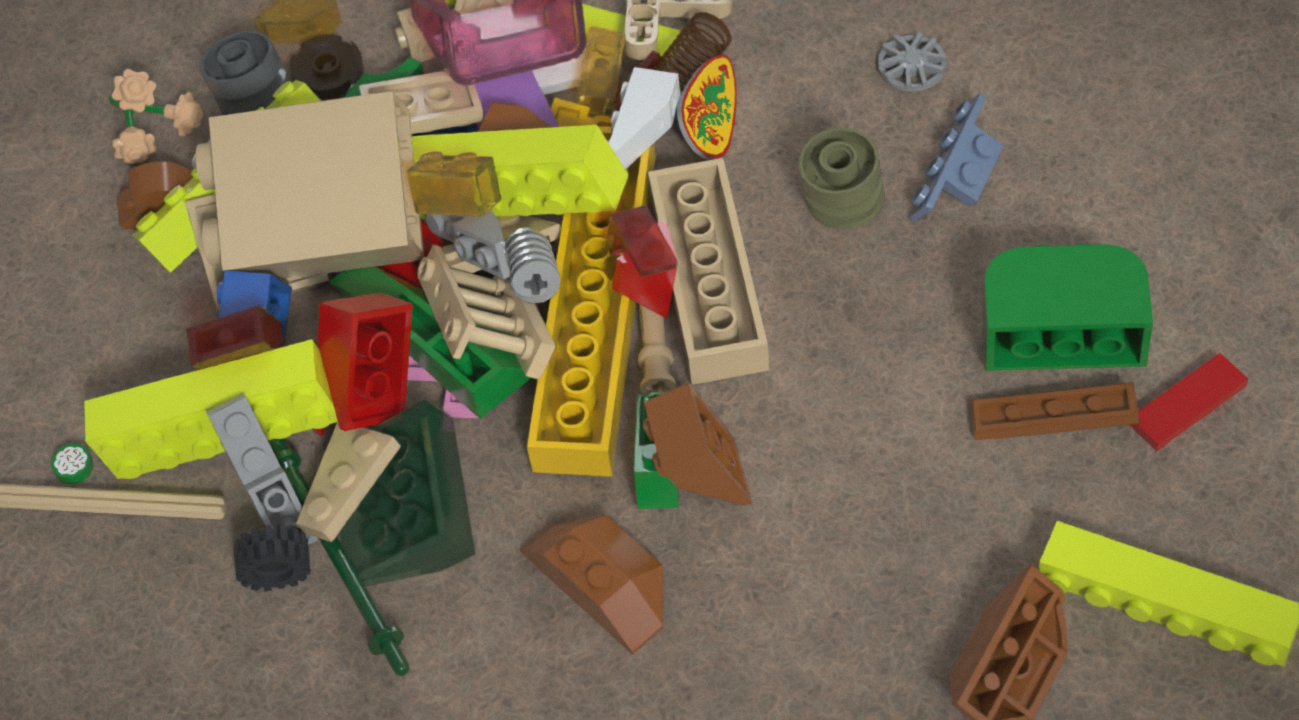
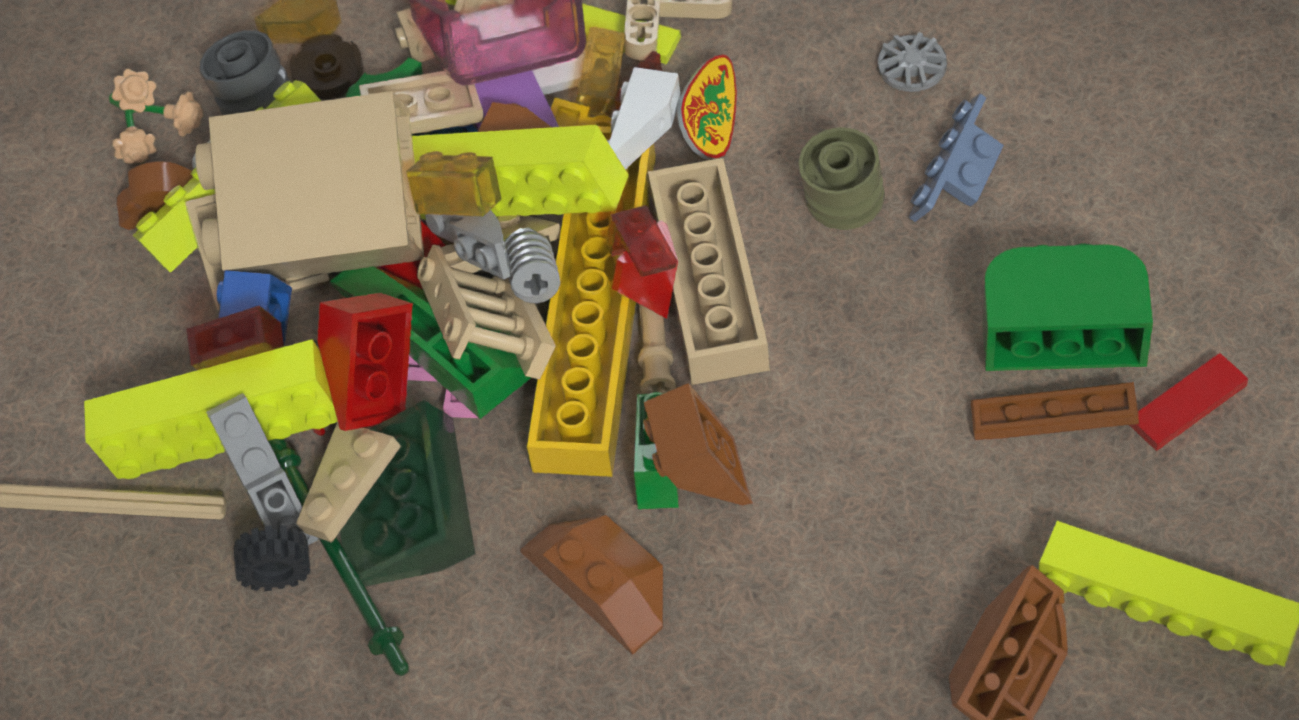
(72, 464): tile -> none
(694, 32): reddish brown piece -> none

